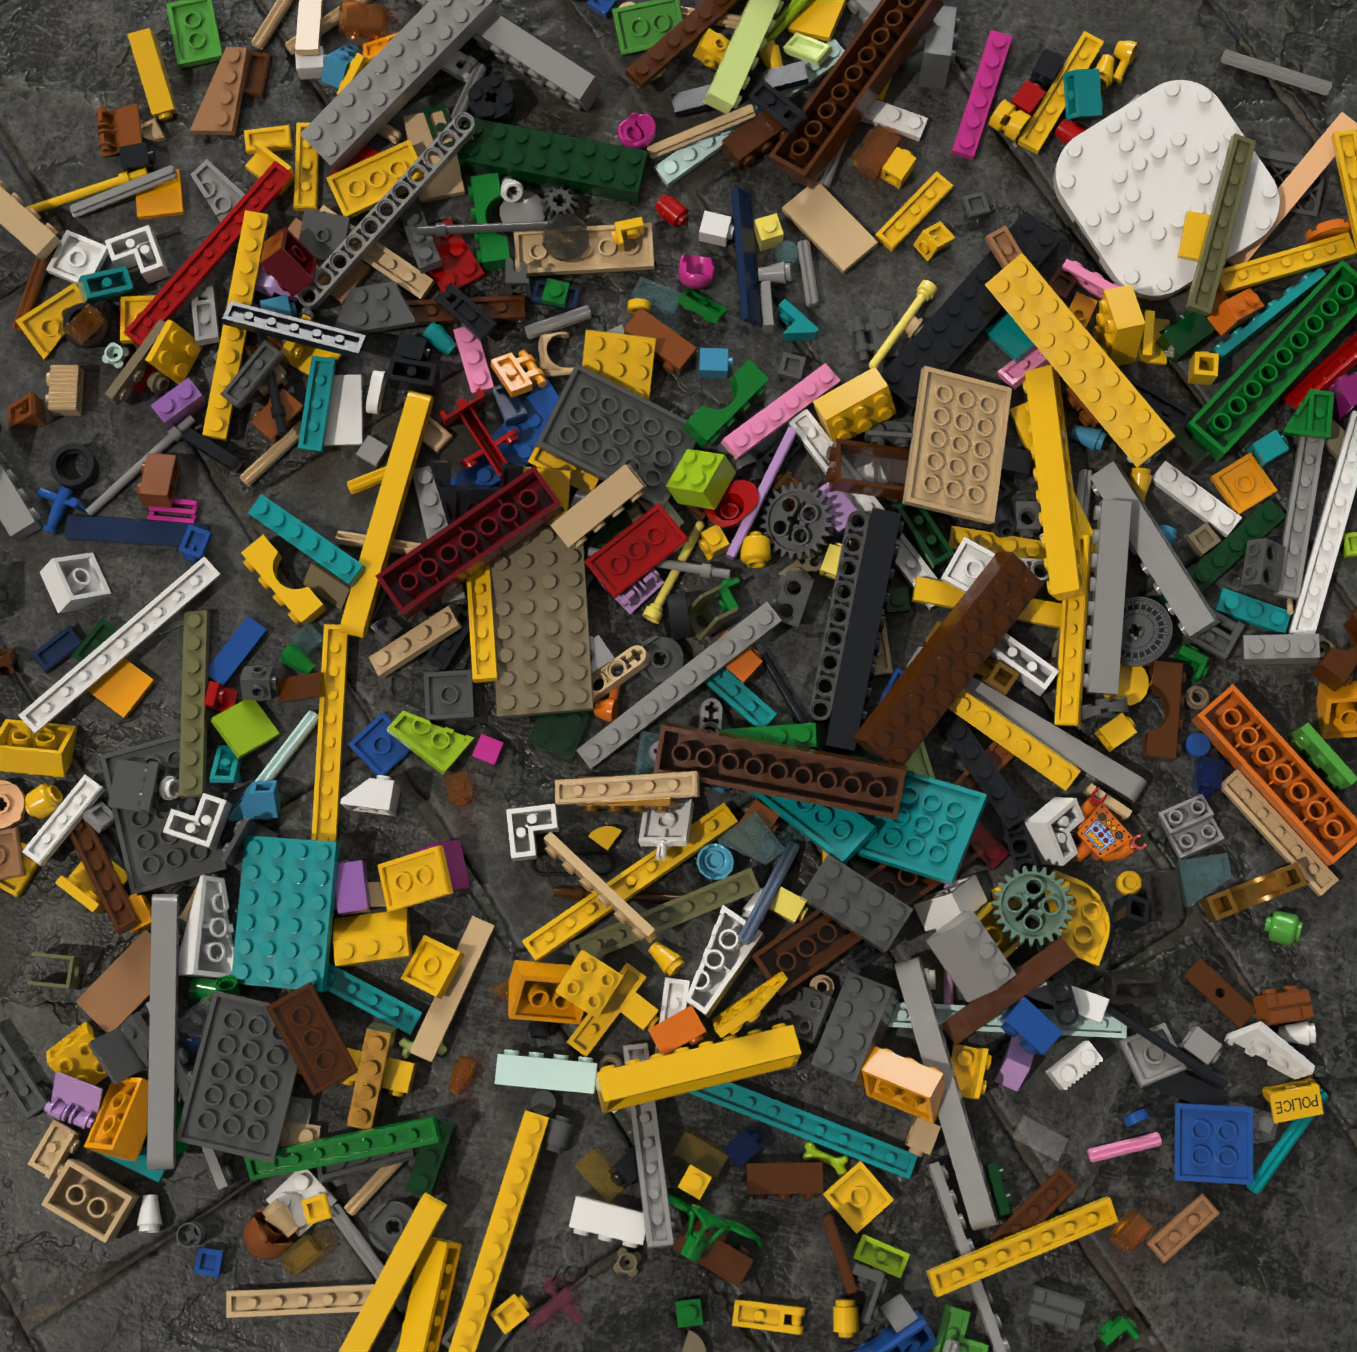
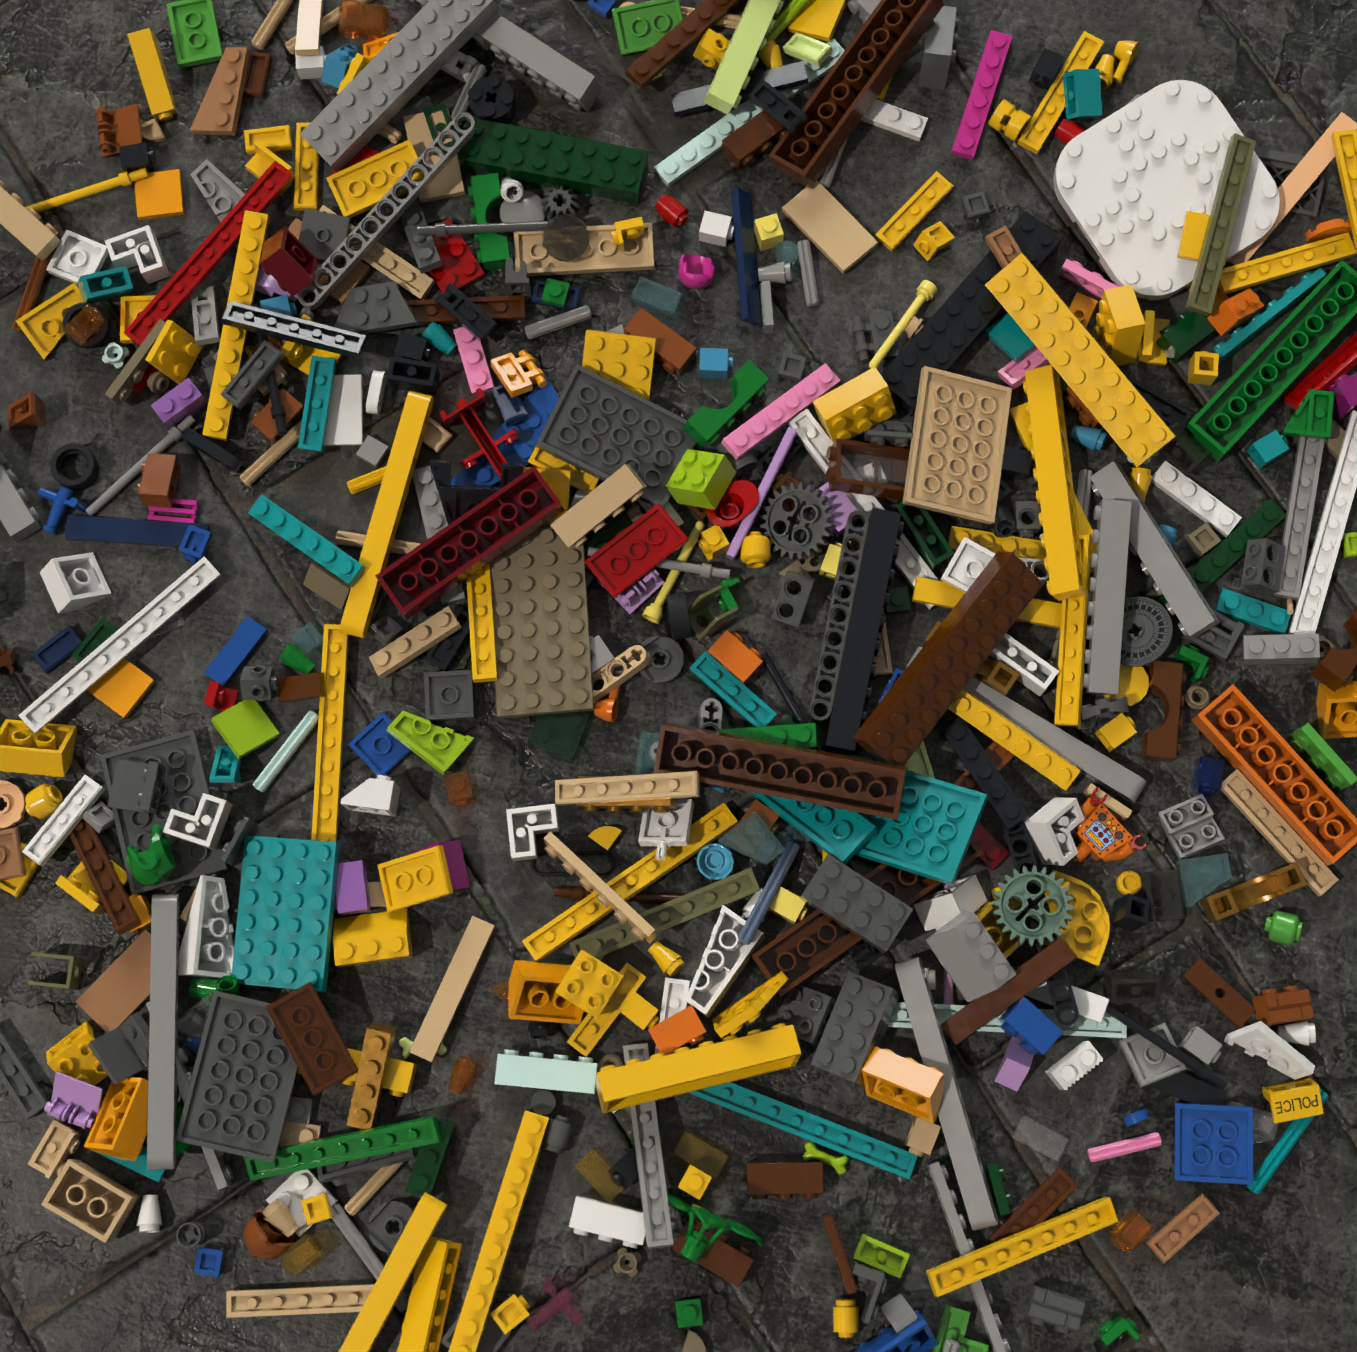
(65, 390): tan brick -> none
(123, 191): light grey axle -> none
(154, 864): none -> green helmet
(169, 788): white plate -> none
(193, 711): olive plate -> none
(258, 801): dark azure slope -> none
(265, 559): yellow arch -> none
(372, 999): teal plate -> none
(432, 967): yellow plate -> none
(488, 749): dark pink tile -> none
(545, 363): tan helmet -> none
(635, 304): yellow tile -> none
(637, 131): dark pink hair -> none
(679, 685): light grey plate -> none
(701, 131): tan axle -> none
(702, 305): green plate -> none
(743, 1147): clear blue brick -> none
(767, 1316): yellow plate -> none
(800, 327): teal slope -> none
(825, 979): tan plate -> none
(858, 1197): yellow plate -> none
(875, 152): clear orange brick -> none
(898, 167): yellow brick -> none
(969, 1069): yellow bracket -> none
(1028, 98): red brick -> none
(1062, 283): reddish brown plate -> none
(1197, 745): blue tile -> none
(1243, 484): light orange tile -> none
(1276, 72): light grey axle -> none

